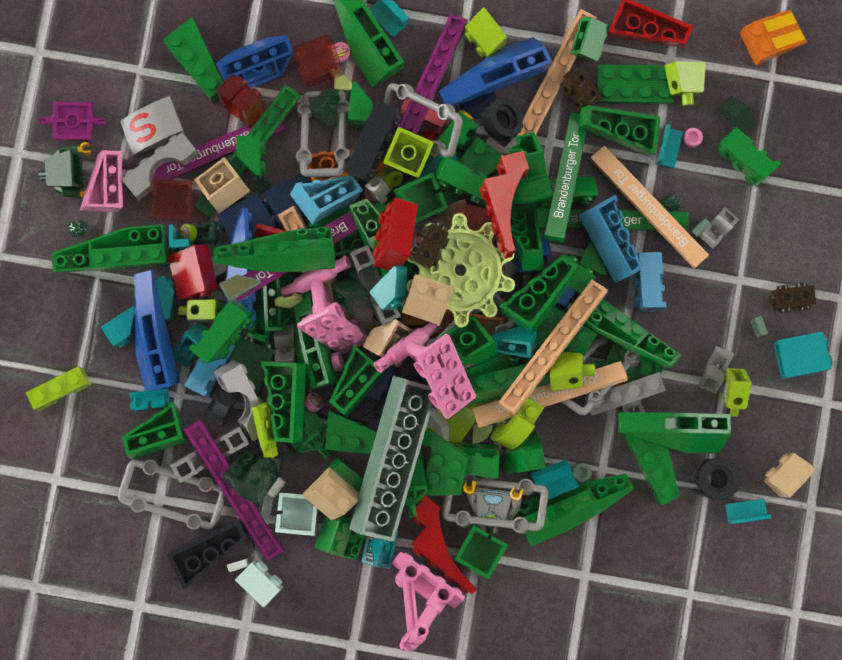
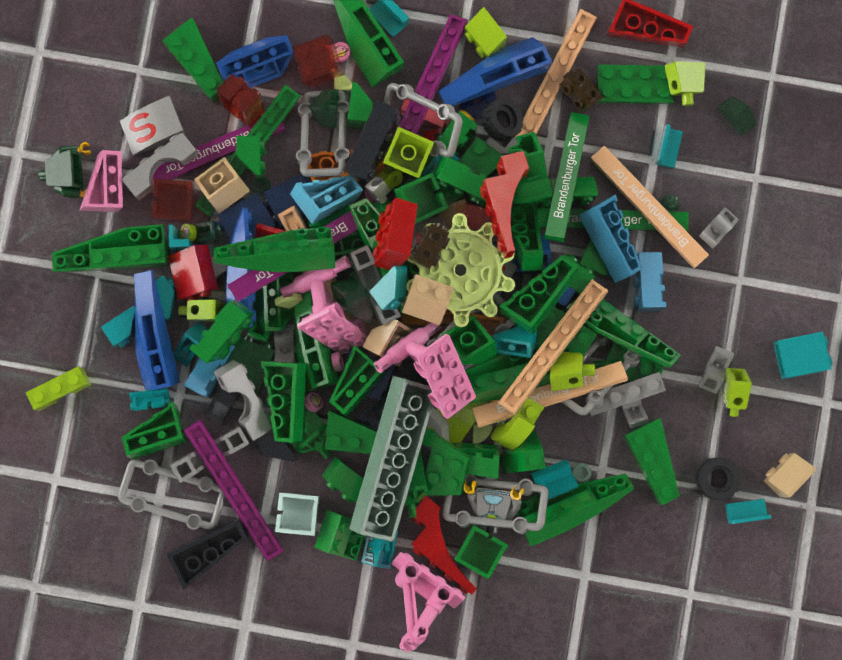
(72, 121): magenta plate -> none
(77, 228): clear green plate -> none
(237, 286): olive tile -> none
(238, 565): white tile -> none
(252, 476): clear green slope -> none
(260, 582): light aqua piece -> none
(264, 429): lime hinge -> none
(278, 485): white tile -> none
(331, 494): tan slope -> none
(589, 39): brick -> none
(625, 128): green wedge -> none
(678, 430): green wedge -> none
(692, 137): bright pink tile -> none
(699, 228): sand green tile -> none
(747, 157): green wedge -> none
(759, 326): sand green tile -> none
(772, 36): orange slope -> none
(795, 297): dark brown brick -> none

